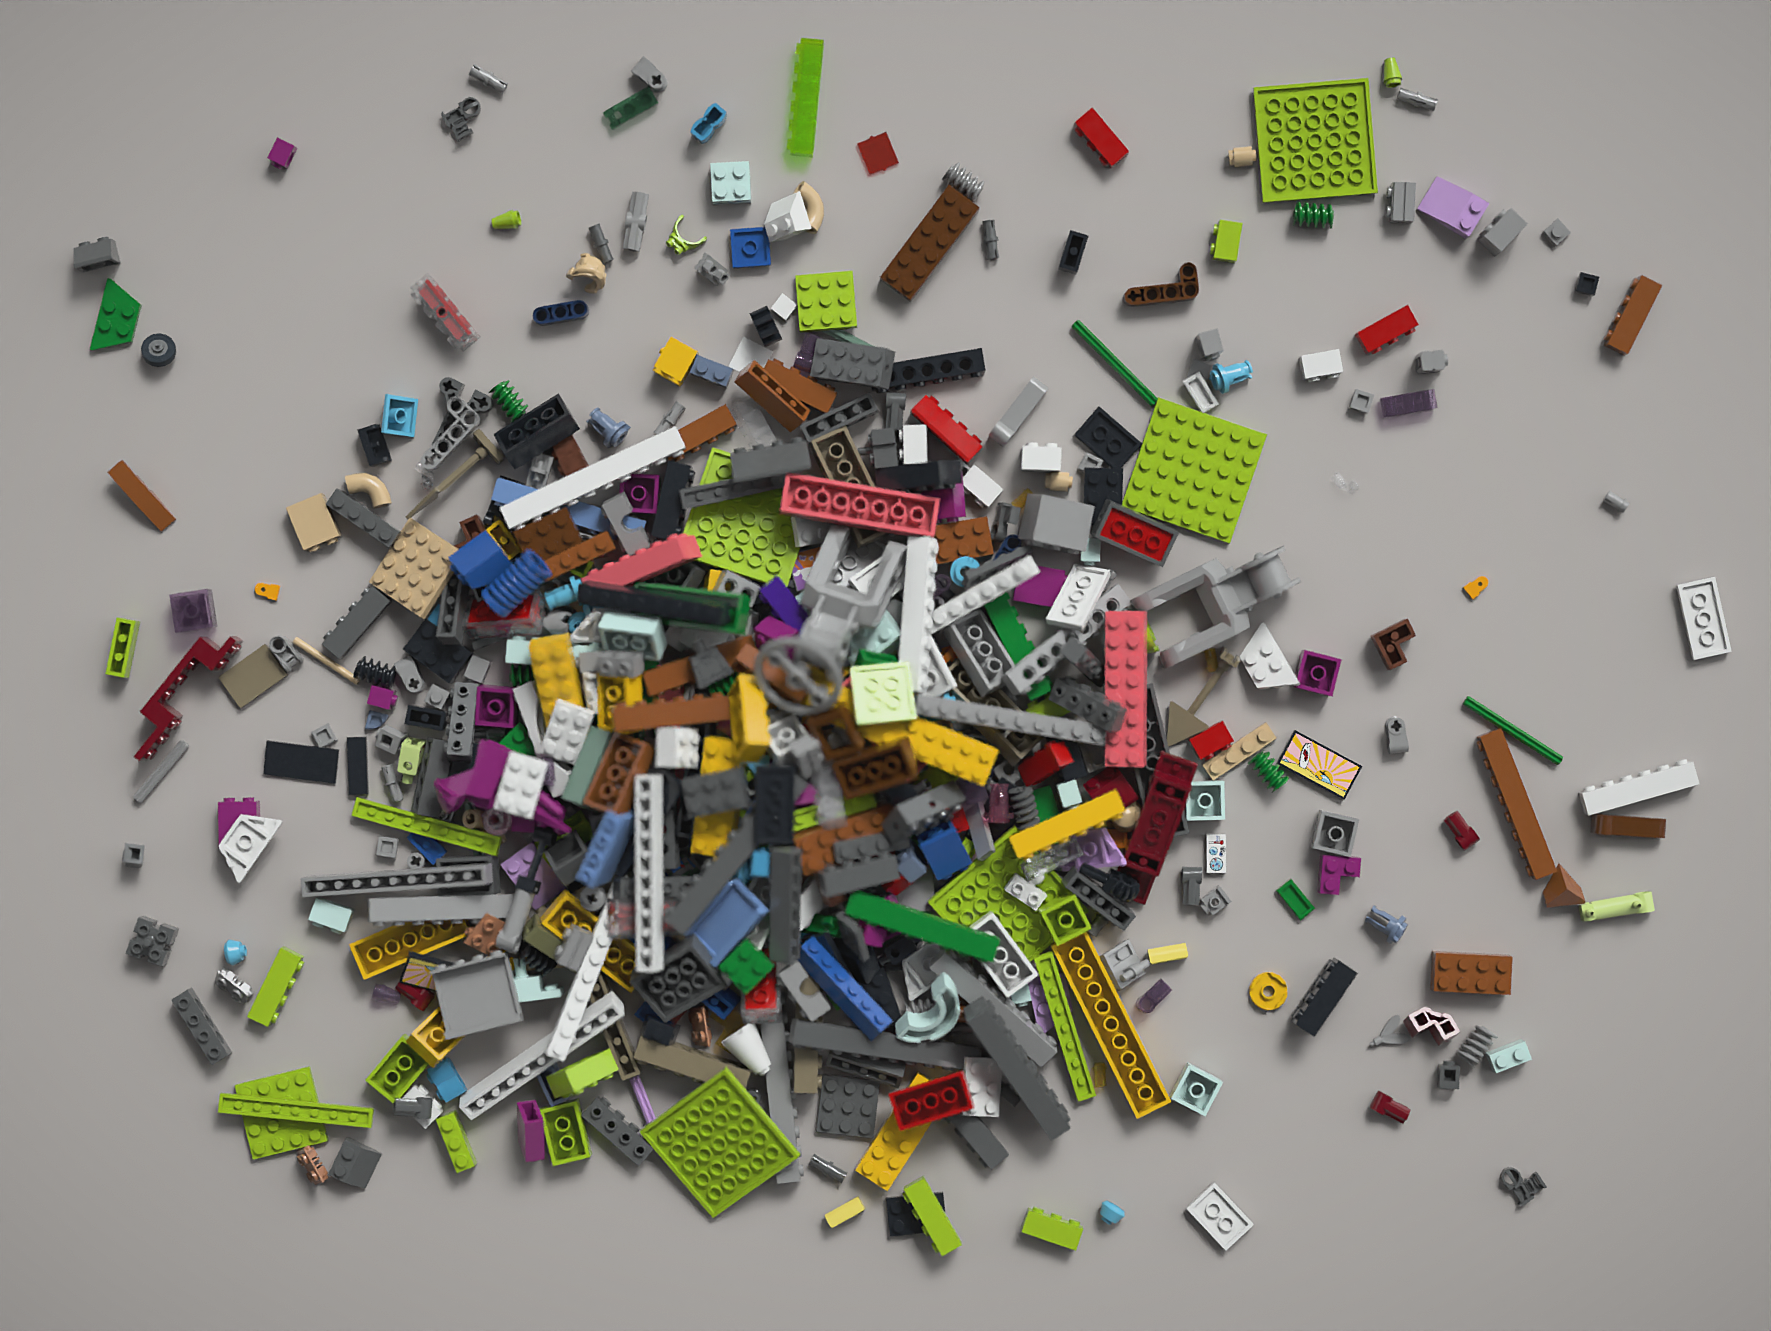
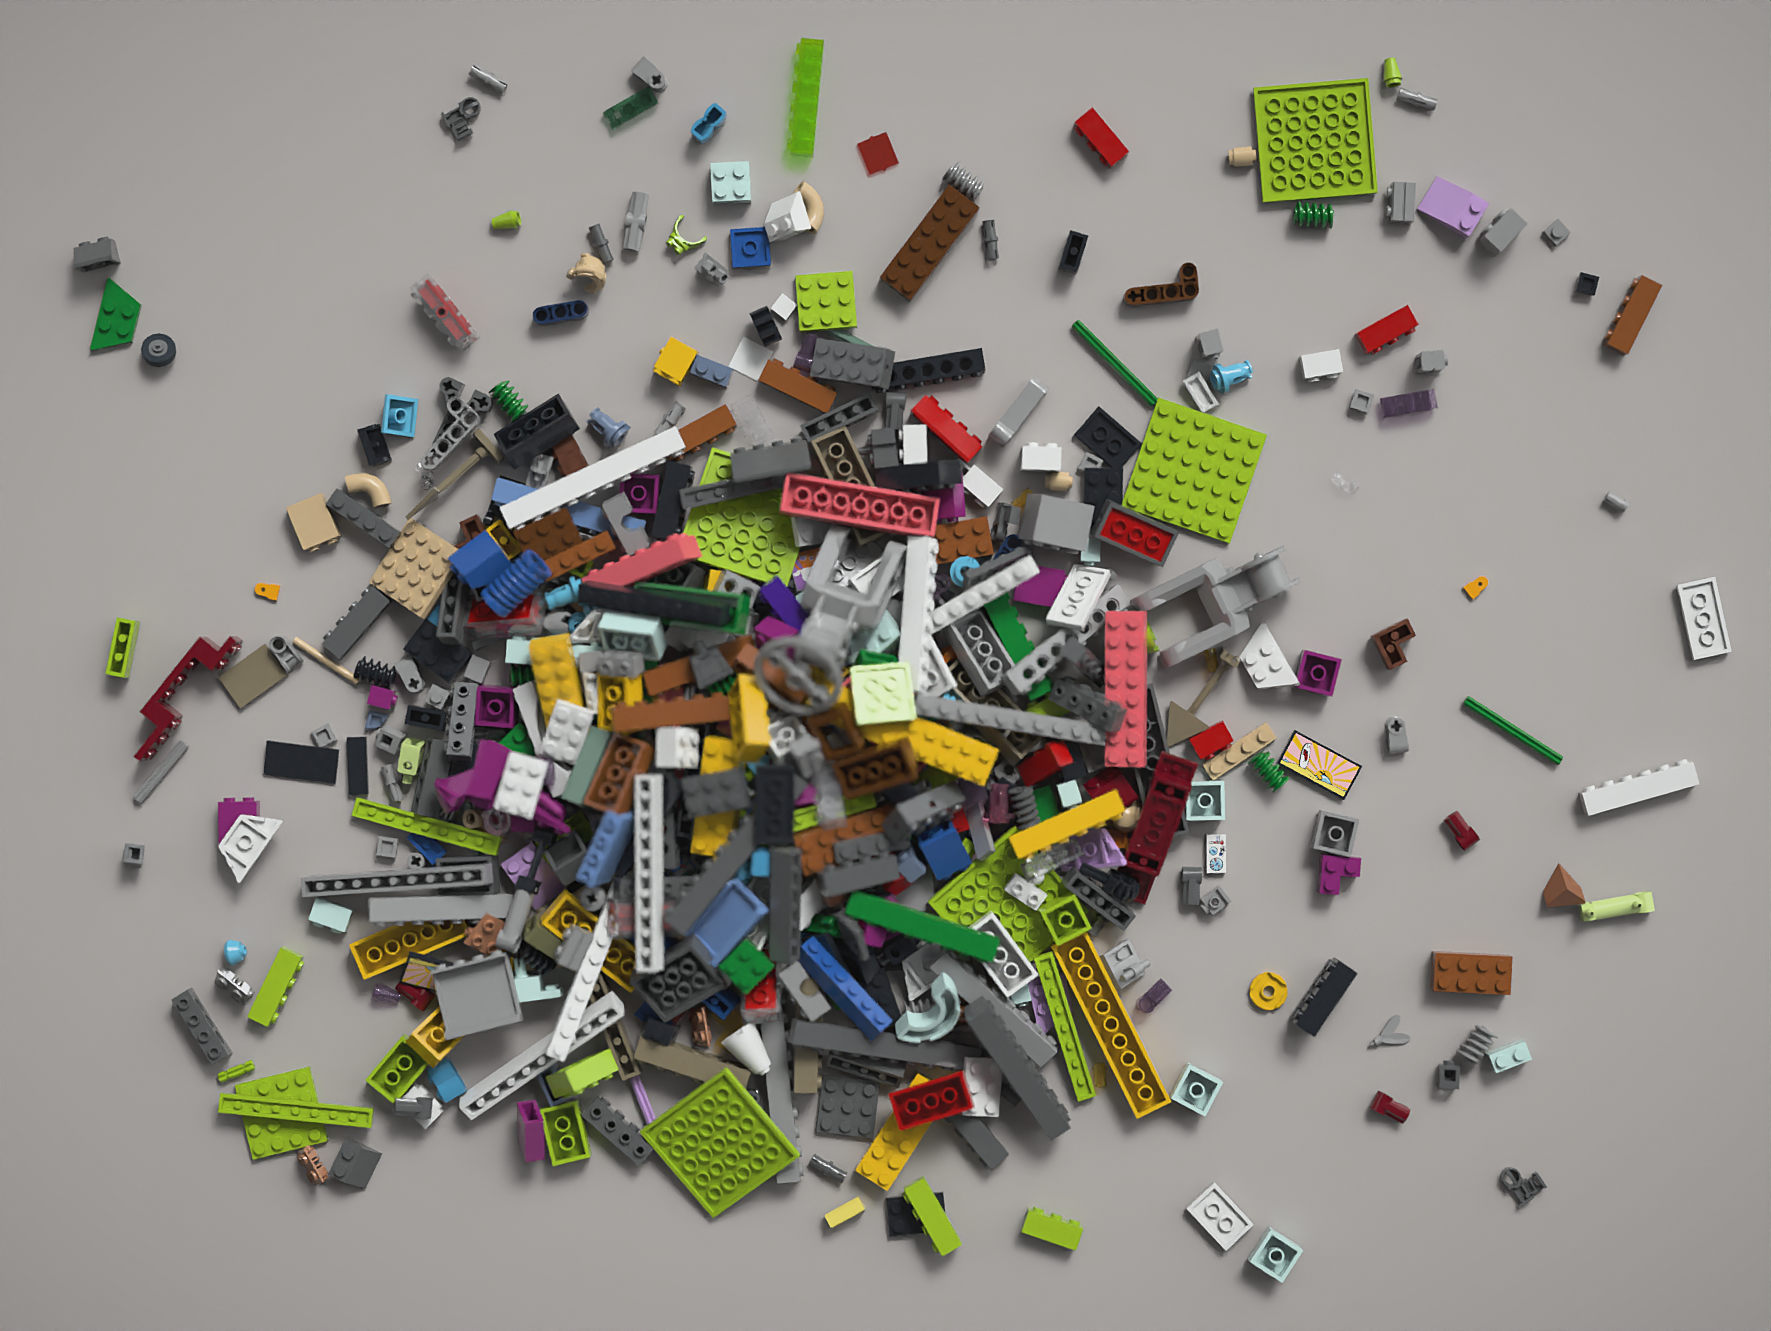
(141, 495): dark orange slope -> none
(152, 940): dark grey brick -> none
(193, 610): clear purple brick -> none
(236, 1071): none -> lime axle
(281, 153): magenta brick -> none
(456, 1141): lime brick -> none
(772, 396): dark orange brick -> none
(1111, 1212): medium azure cone -> none
(1167, 953): light yellow brick -> none
(1226, 241): lime brick -> none
(1275, 1254): none -> light aqua brick
(1295, 899): green tile -> none
(1394, 928): sand blue piece -> none
(1440, 1025): brick -> none
(1516, 803): dark orange brick -> none
(1628, 826): reddish brown beam -> none

